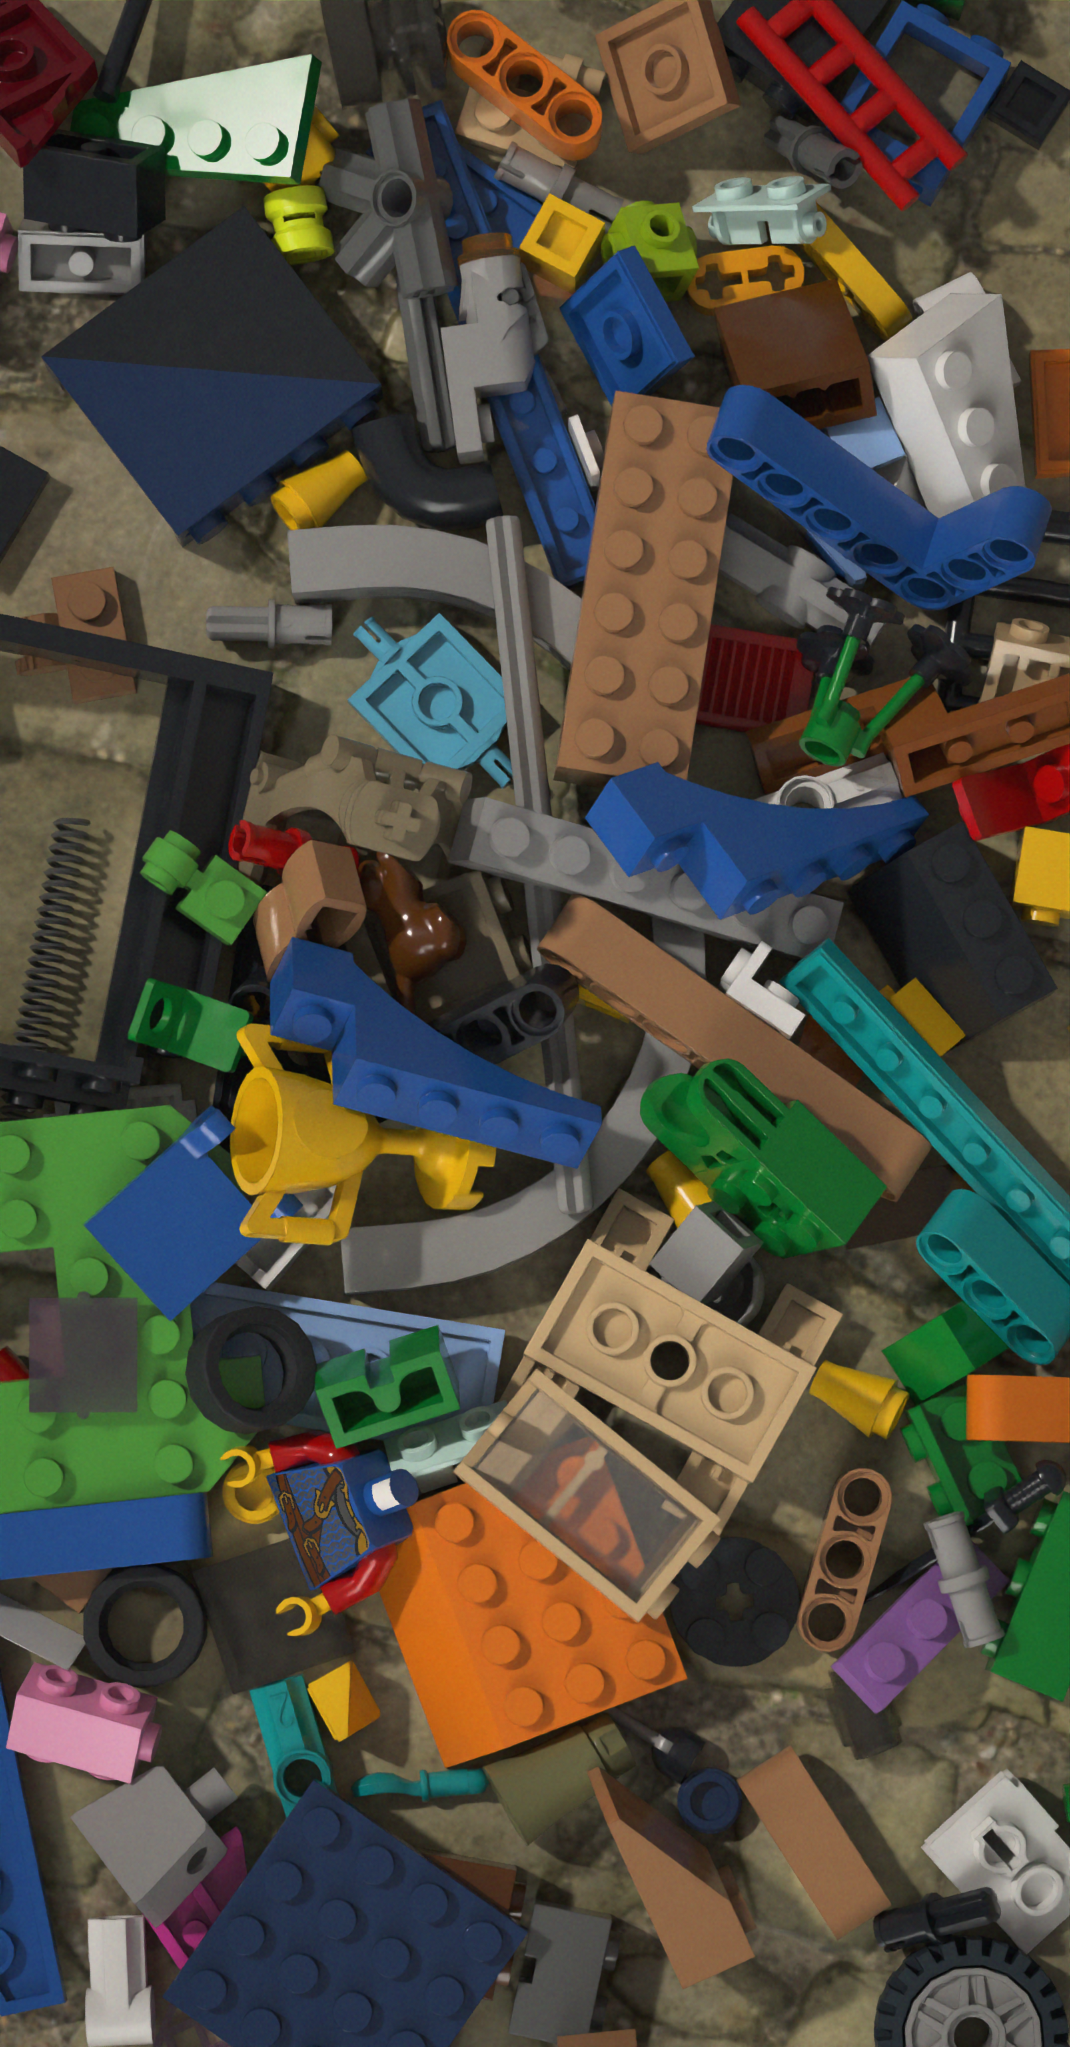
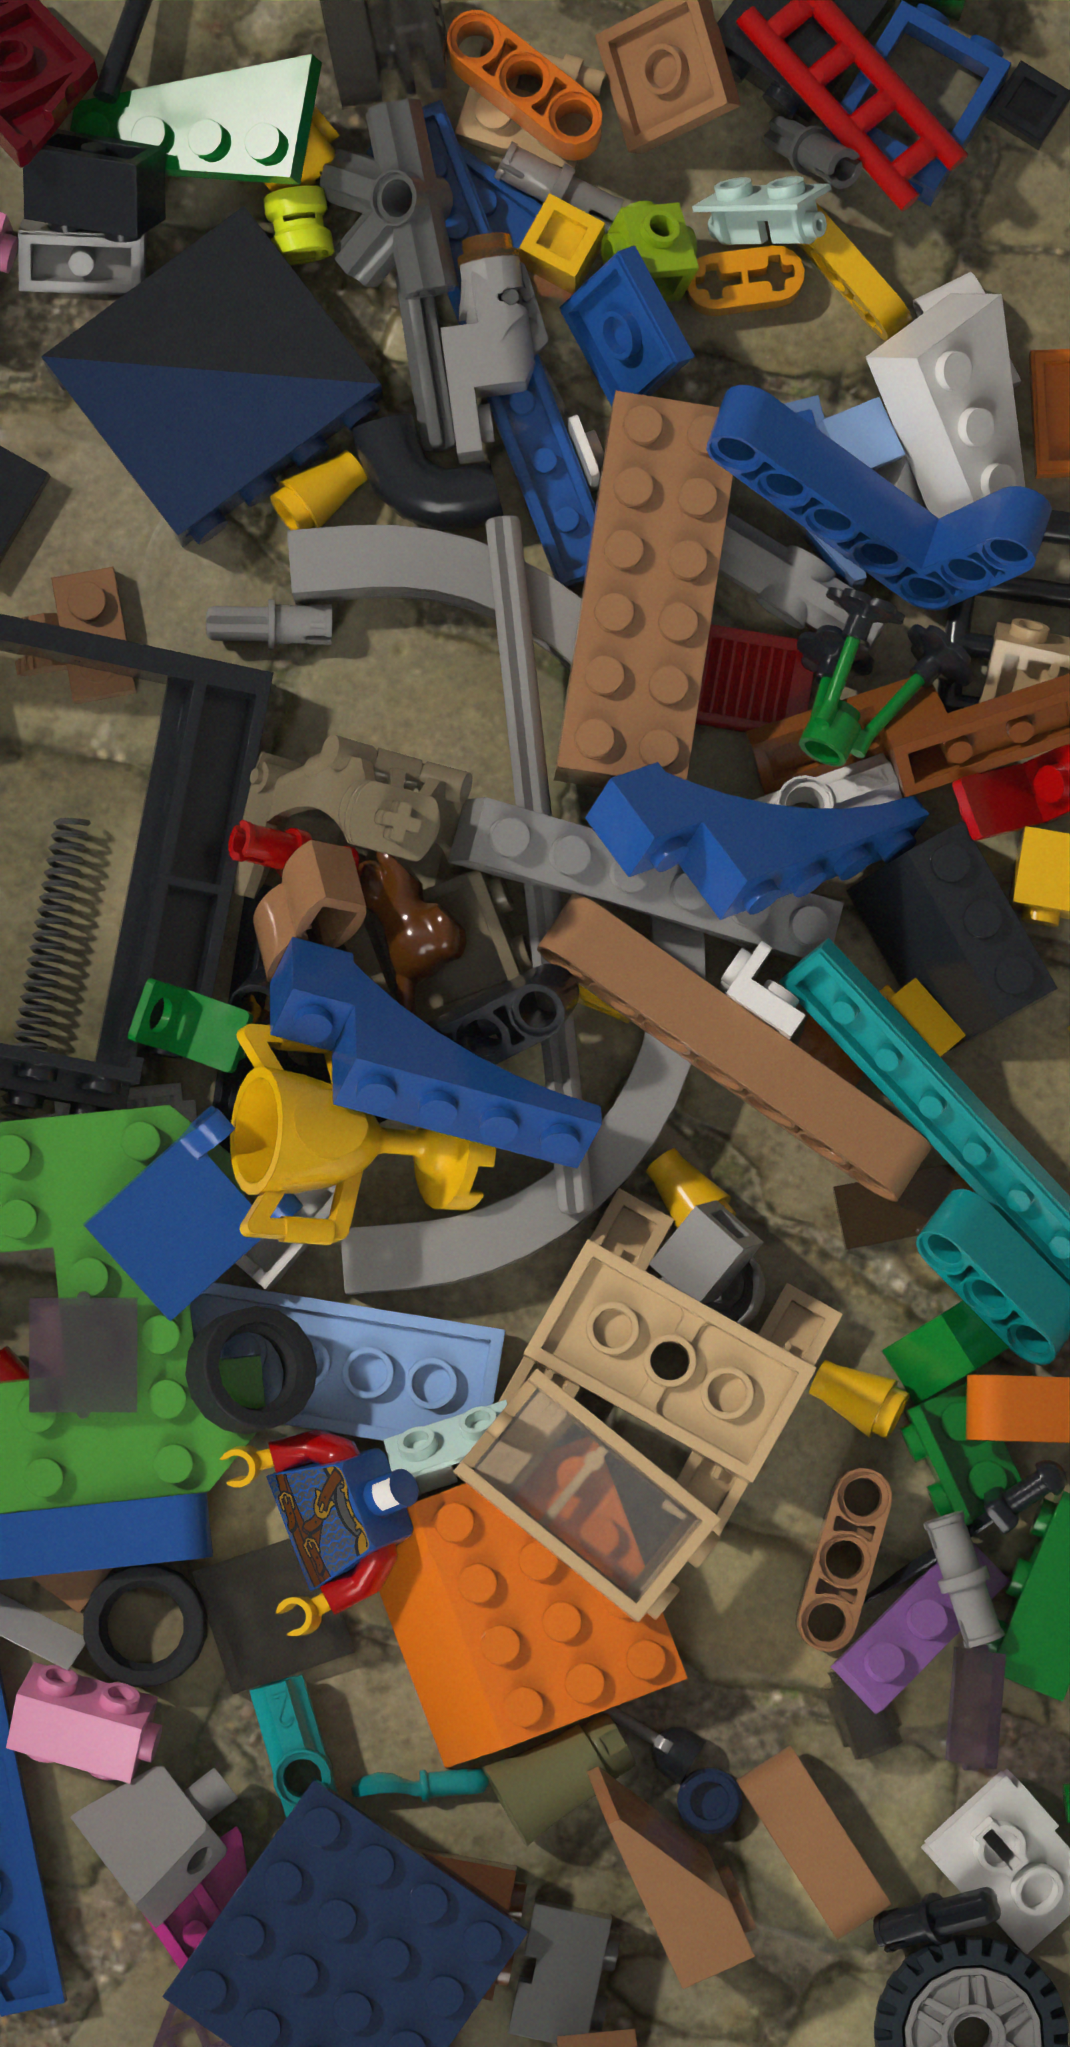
(119, 2000): white piece -> none
(216, 897): bright green plate -> none
(252, 1502): yellow tile -> none
(344, 1701): yellow slope -> none
(389, 1393): green brick -> none
(434, 698): medium azure plate -> none
(762, 1157): green brick -> none
(762, 1627): black plate -> none
(800, 352): reddish brown brick -> none
(975, 1707): none -> piece

